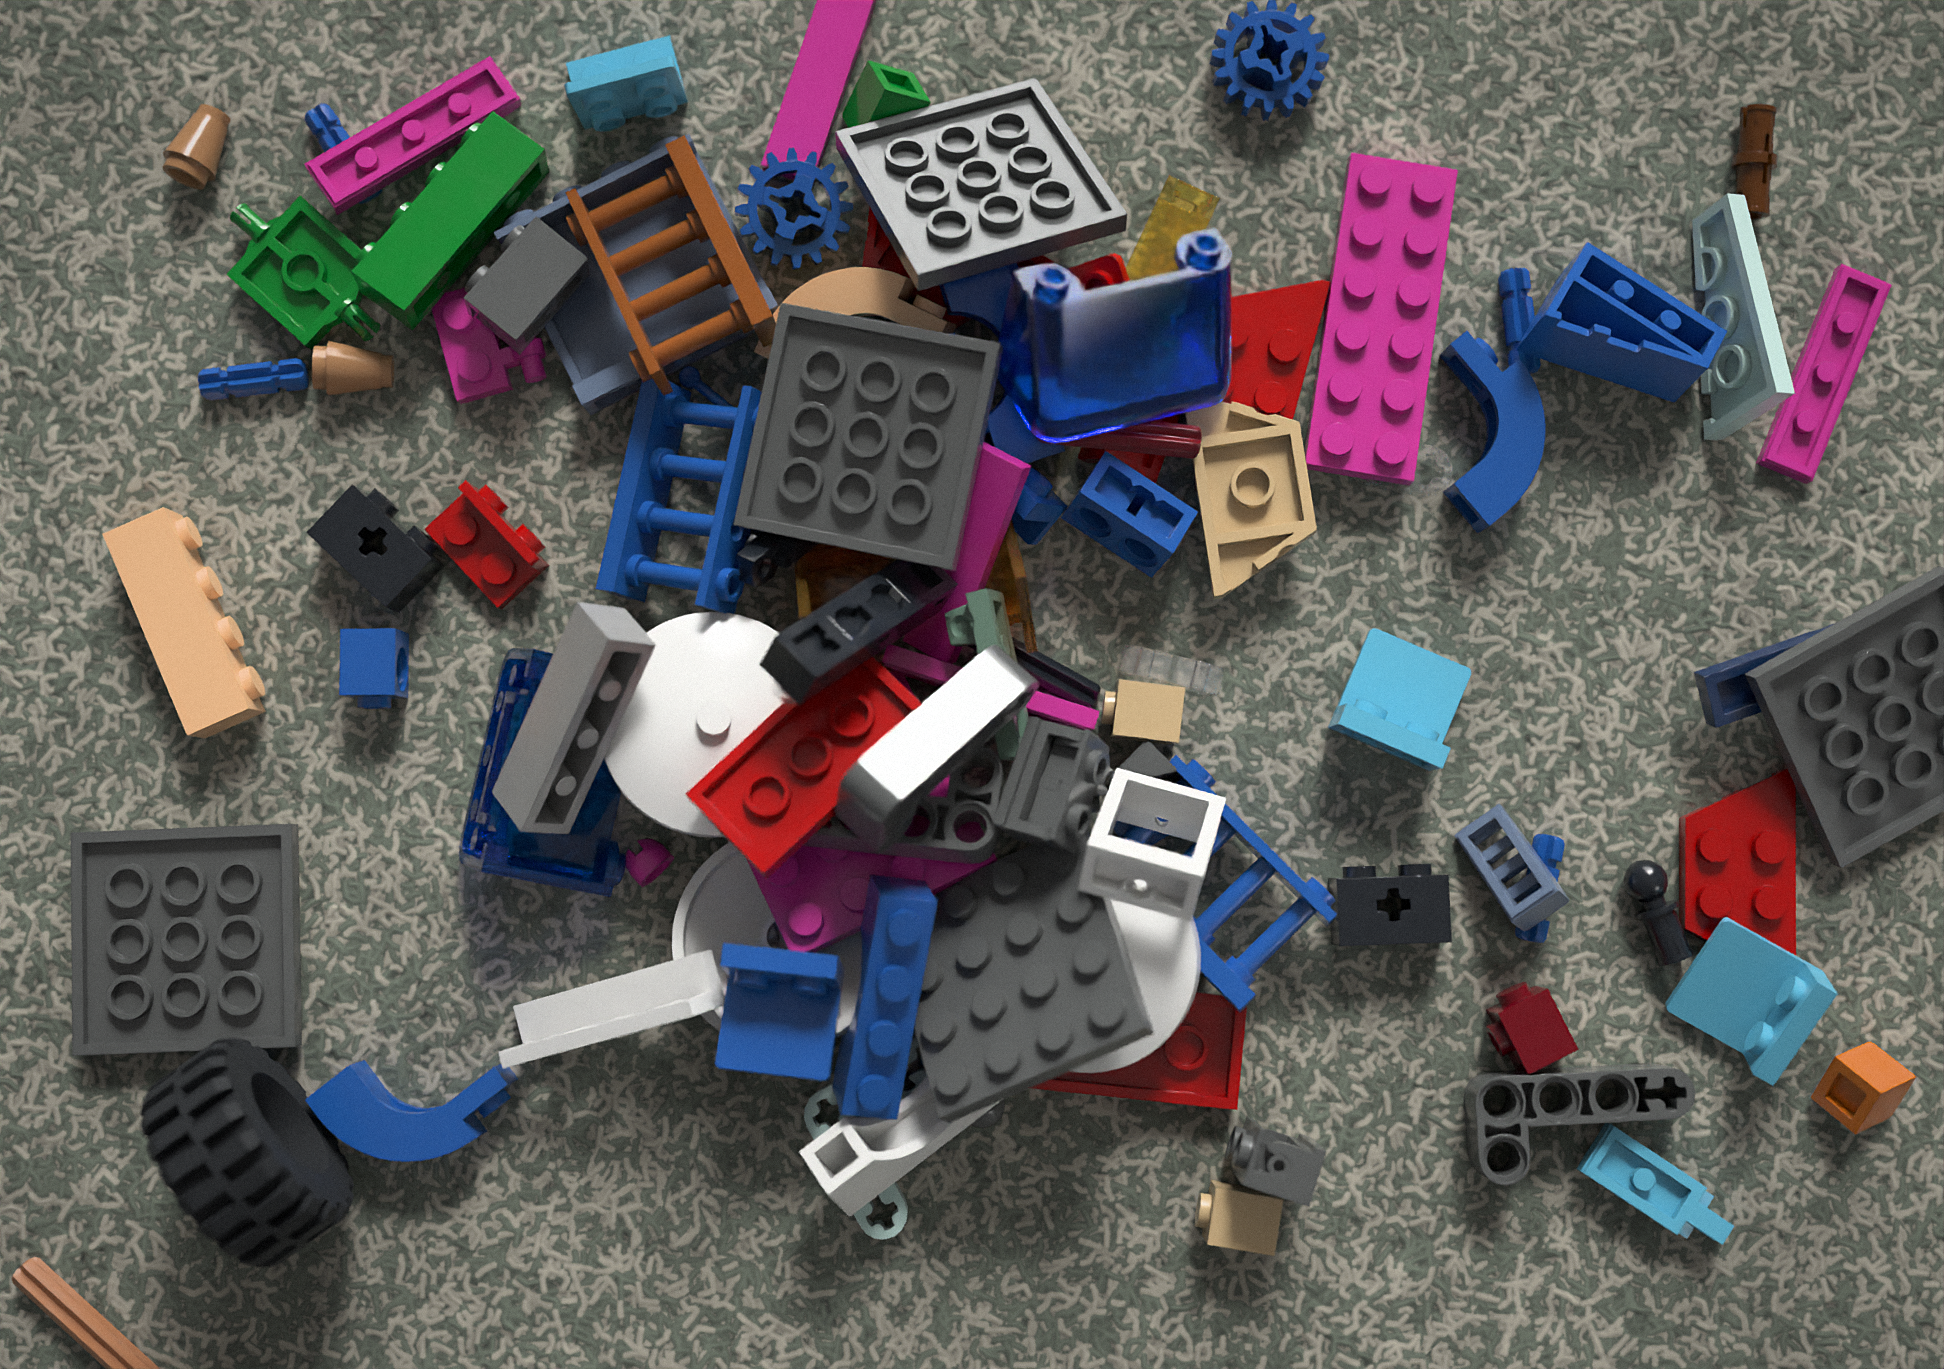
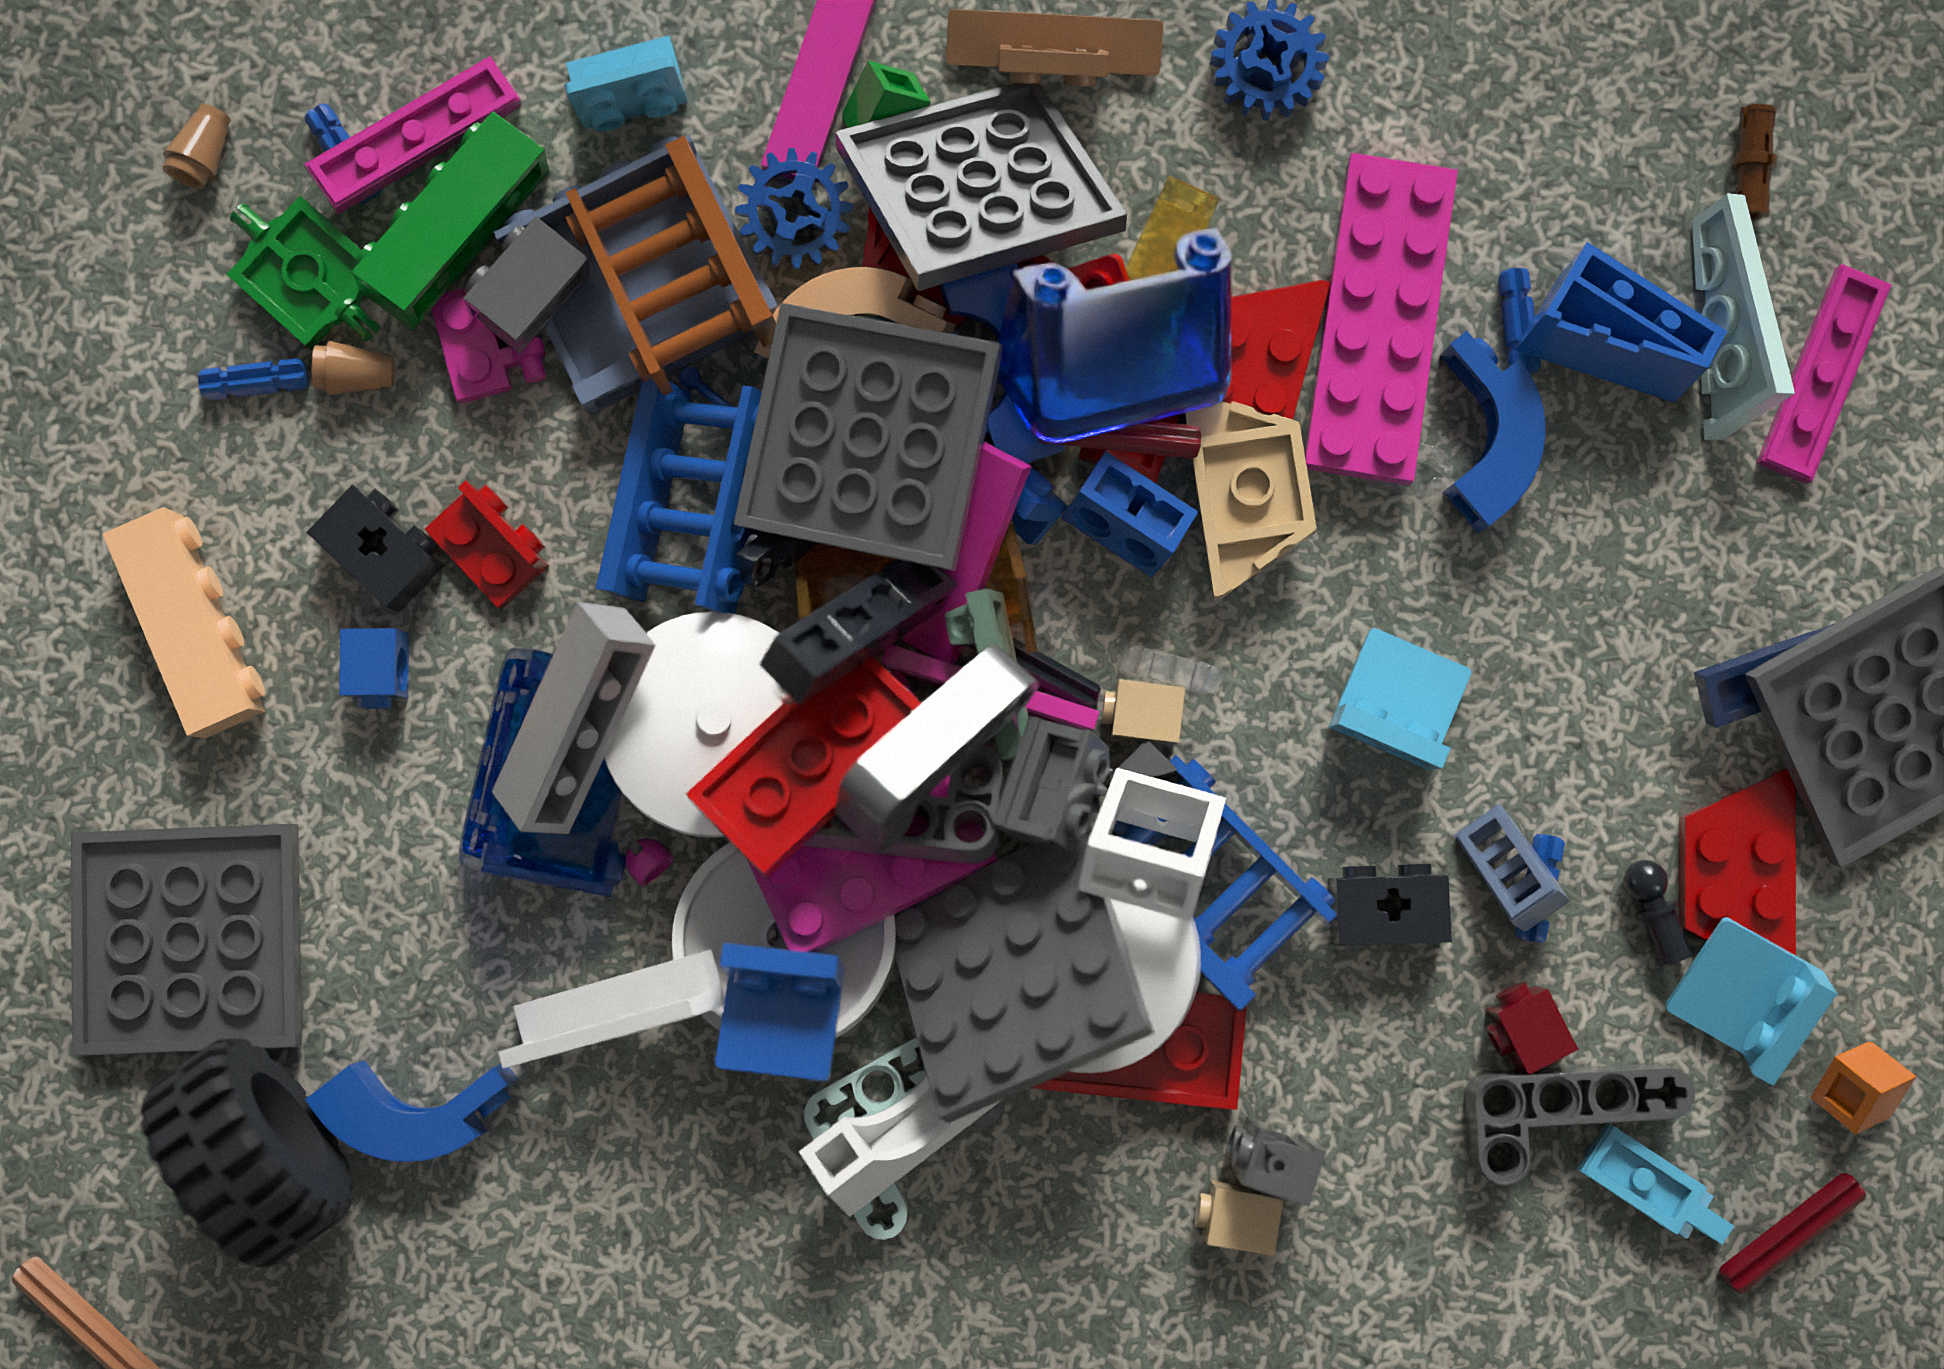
(893, 963): blue arch -> none
(1054, 44): none -> medium nougat bracket
(1792, 1233): none -> dark red axle

